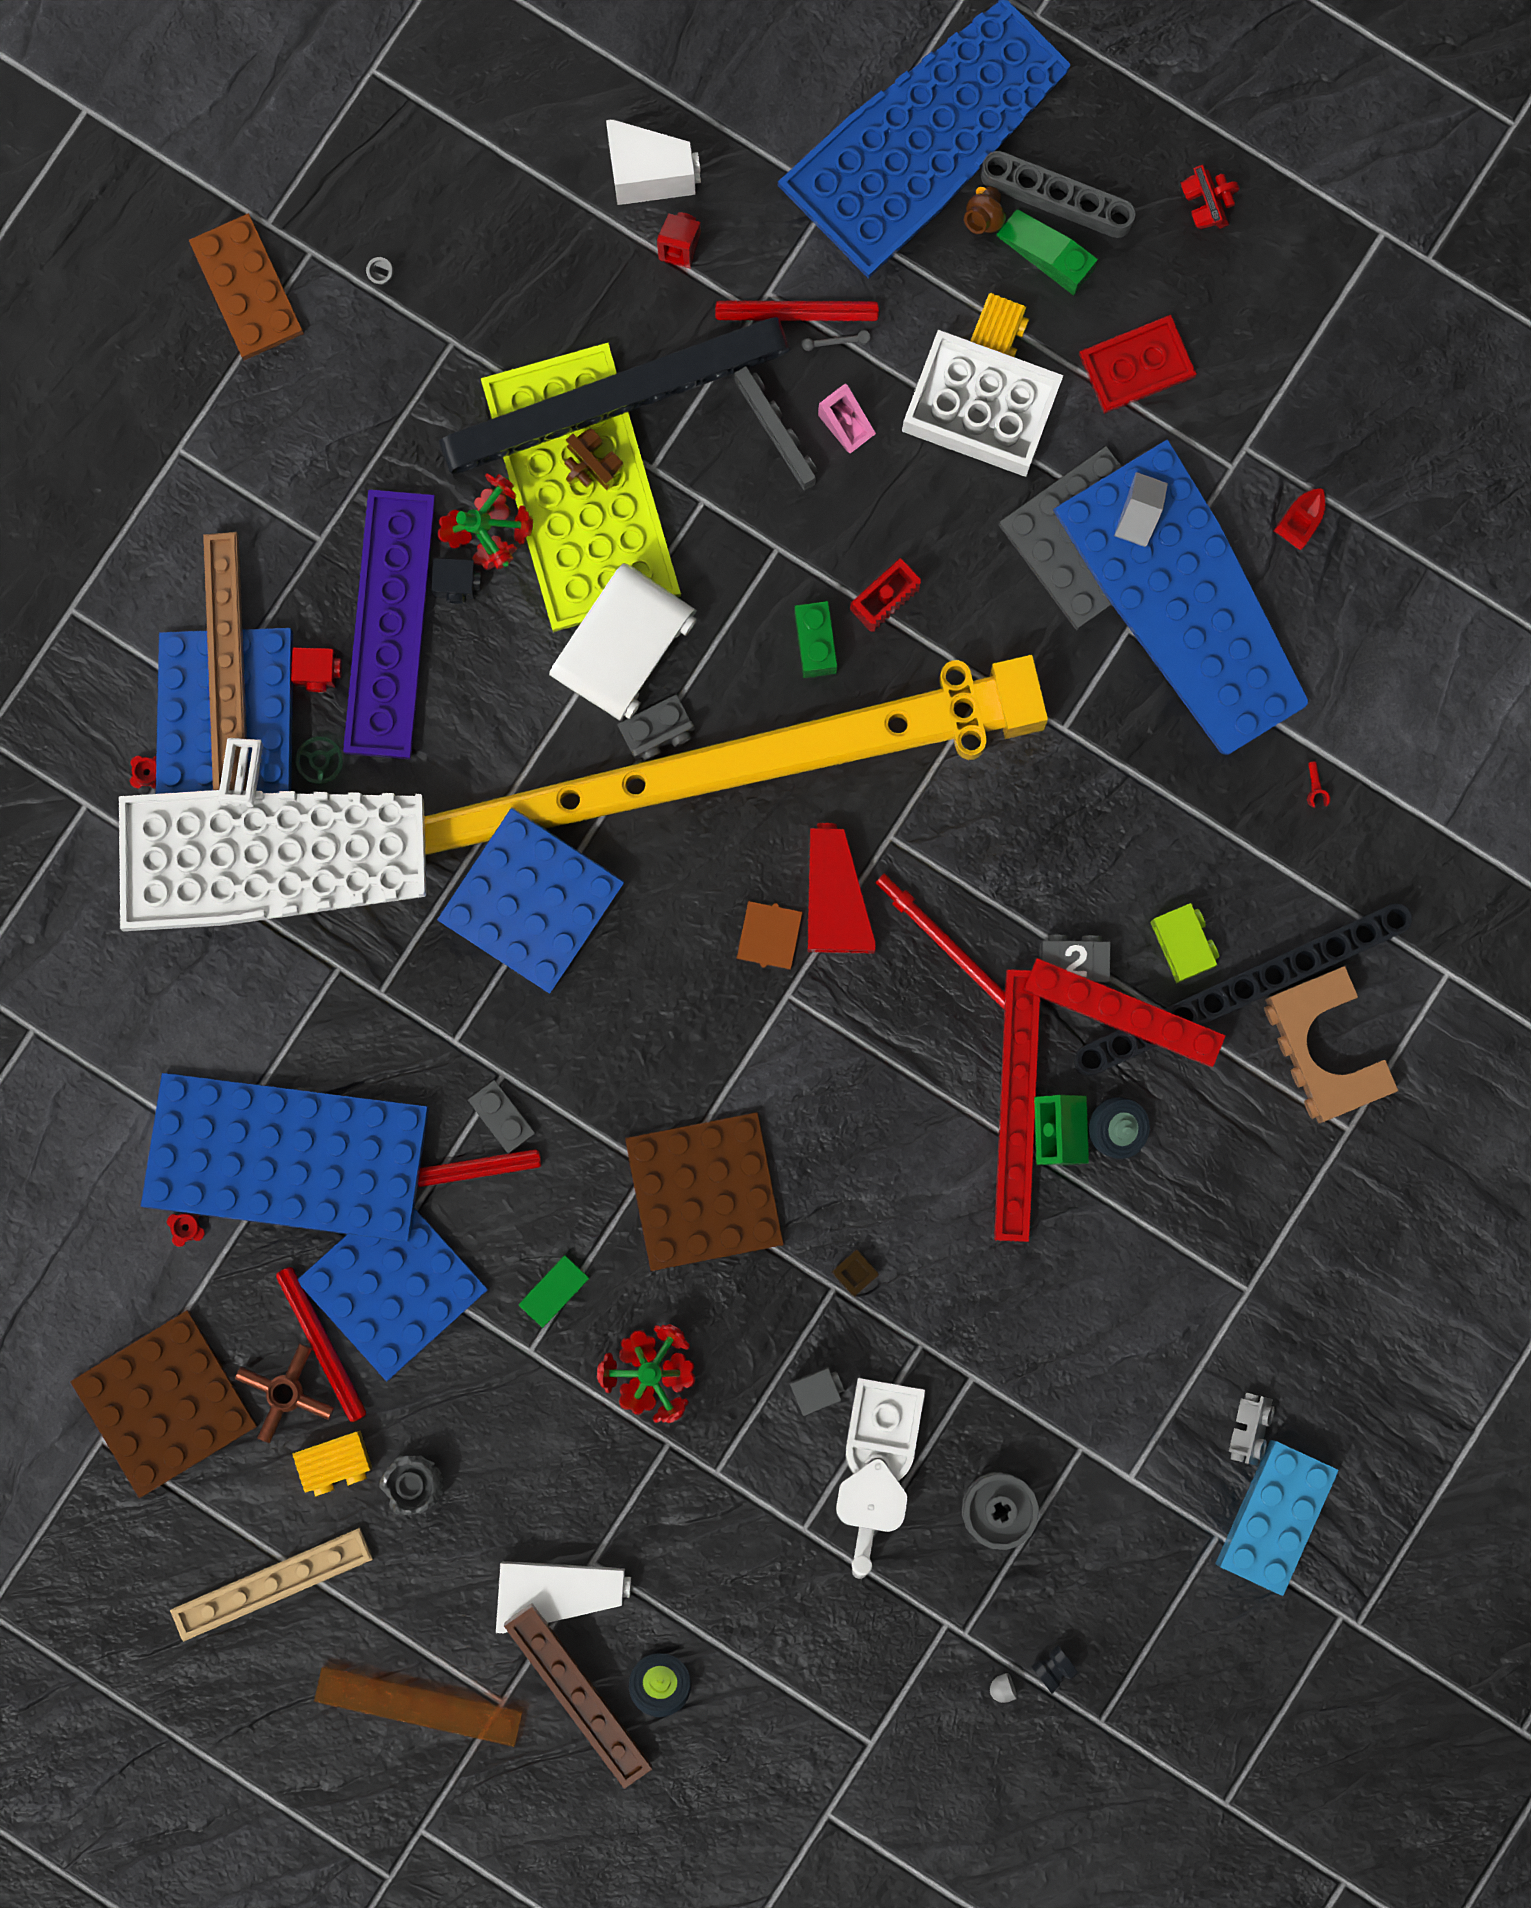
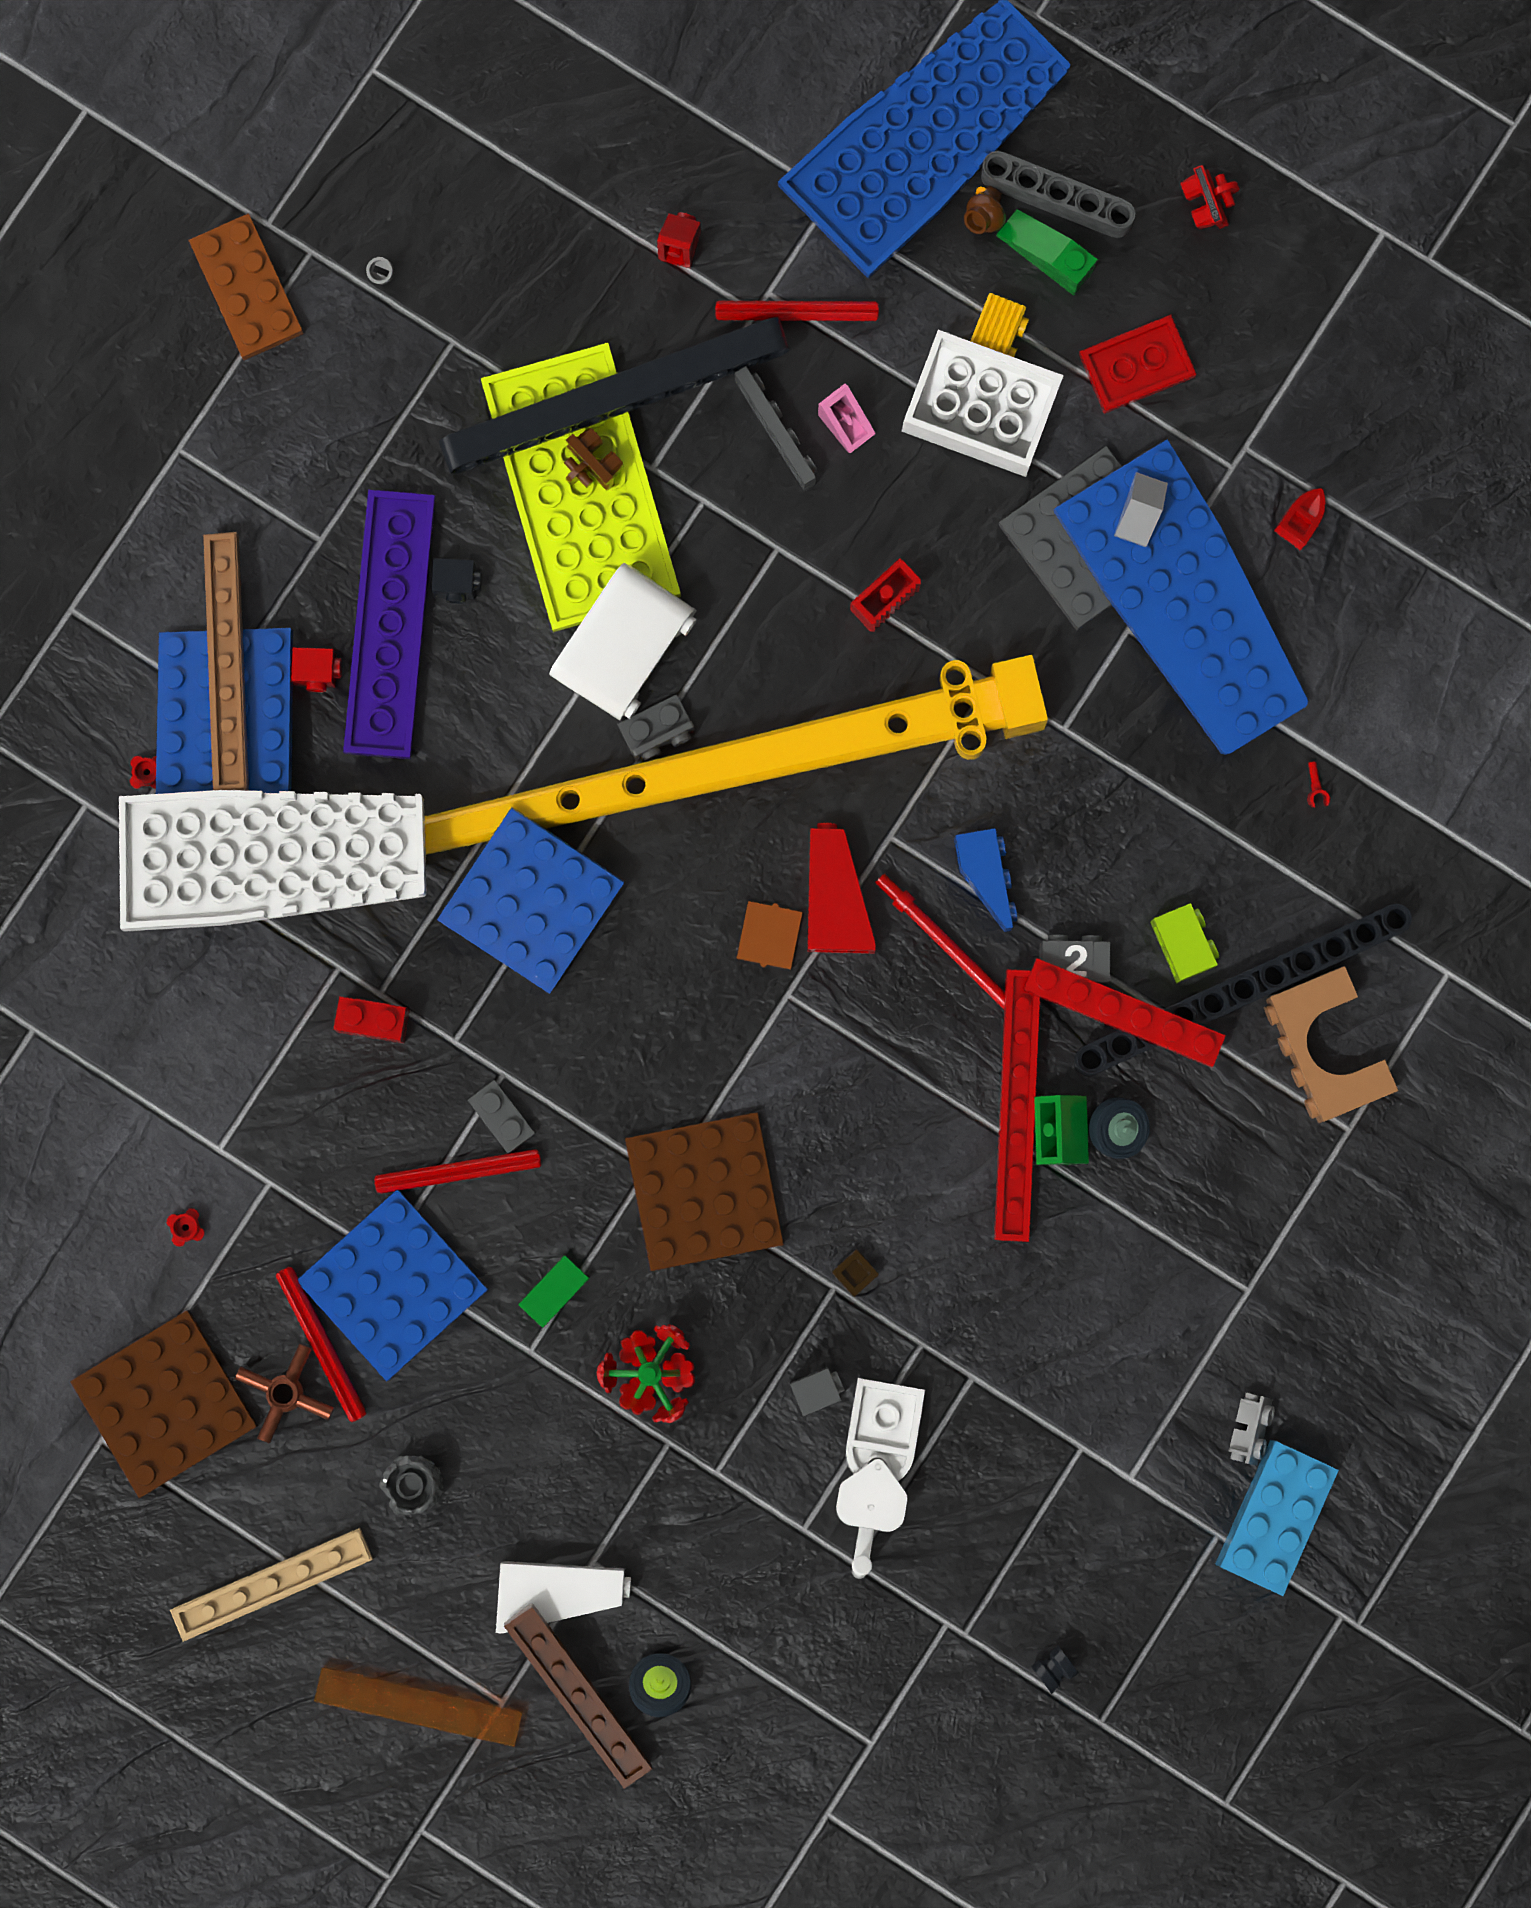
(238, 799): white tile -> none
(285, 1157): blue plate -> none
(320, 770): clear green piece -> none
(333, 1462): yellow brick -> none
(371, 1019): none -> red brick
(491, 511): red plant -> none
(650, 164): white slope -> none
(815, 639): green brick -> none
(862, 338): dark grey hinge -> none
(981, 867): none -> blue slope
(1003, 1689): light grey hinge -> none
(1019, 1516): dark grey wheel -> none

